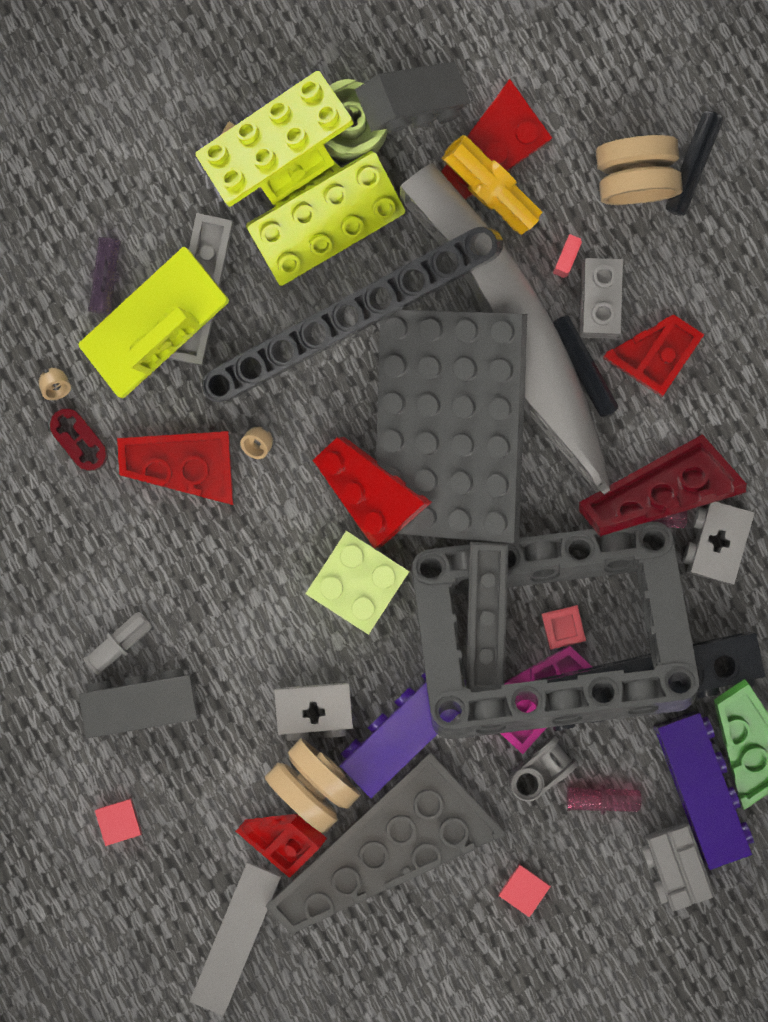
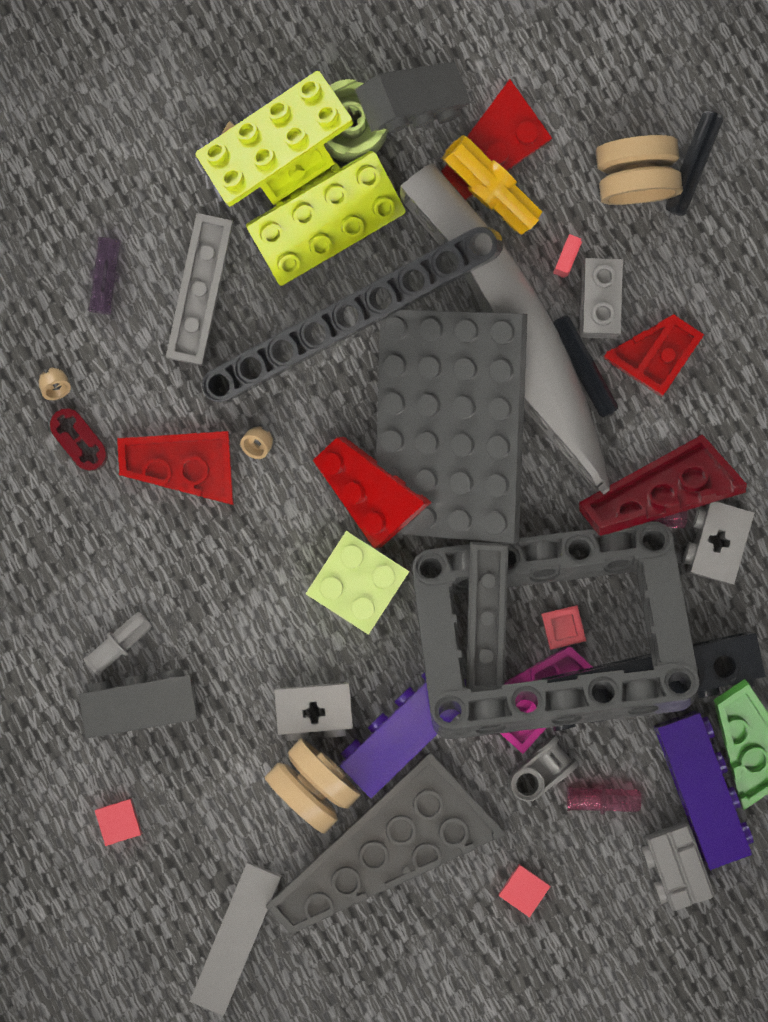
(153, 322): neon yellow bracket -> none
(282, 840): red wing -> none

